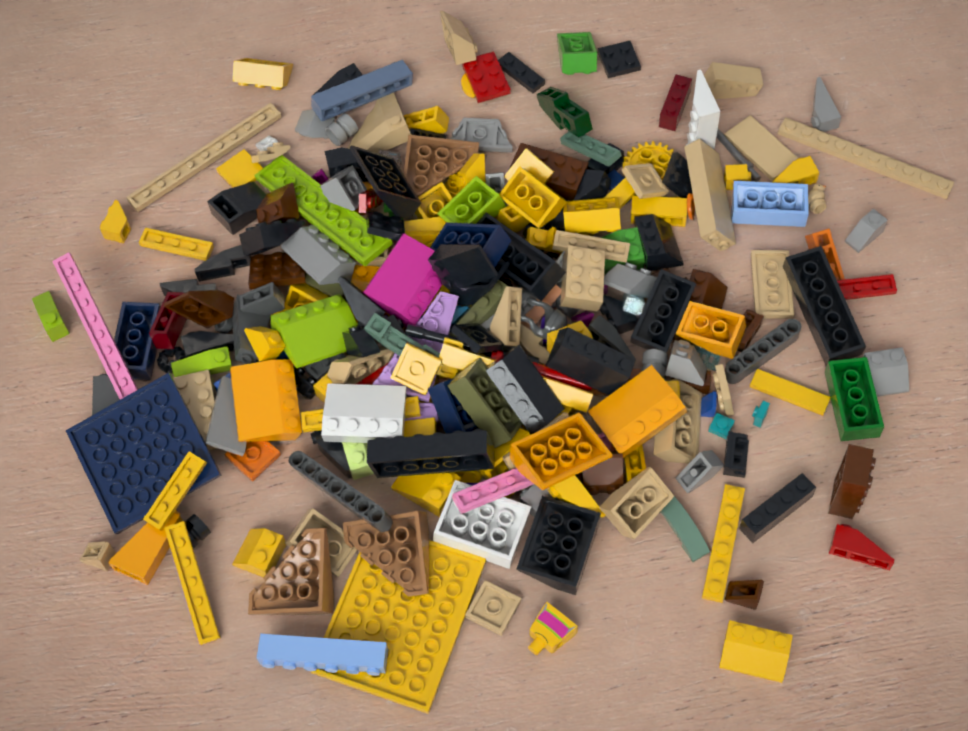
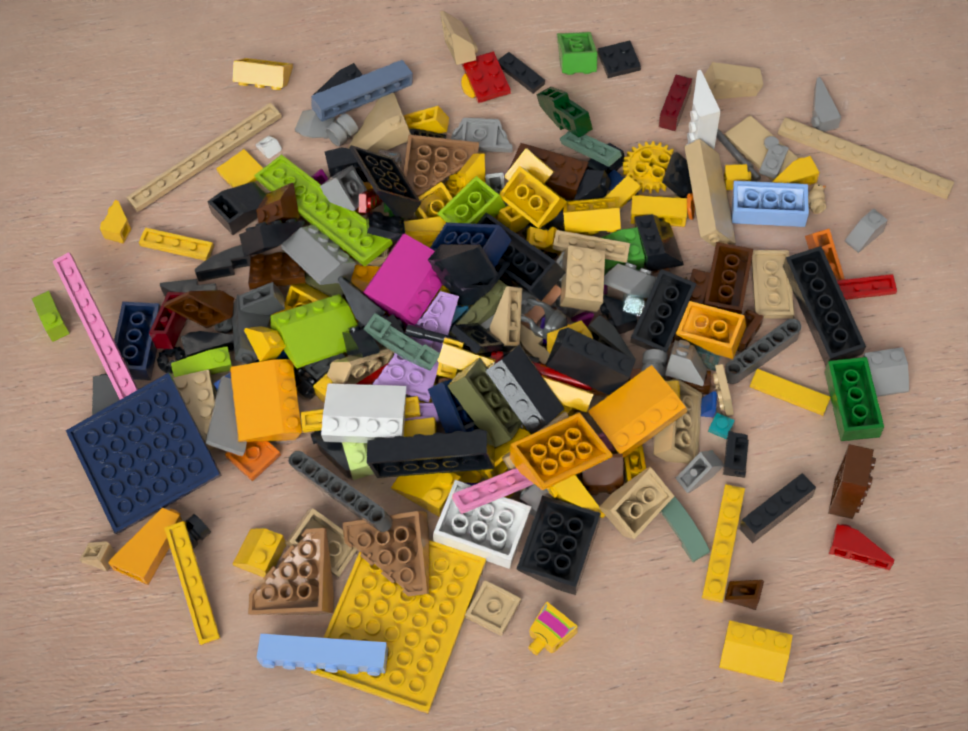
(175, 491): yellow plate -> none
(271, 153): tan slope -> none
(416, 368): yellow tile -> none
(645, 180): tan plate -> none
(729, 277): none -> reddish brown slope
(760, 413): teal plate -> none
(774, 157): none -> light grey hinge

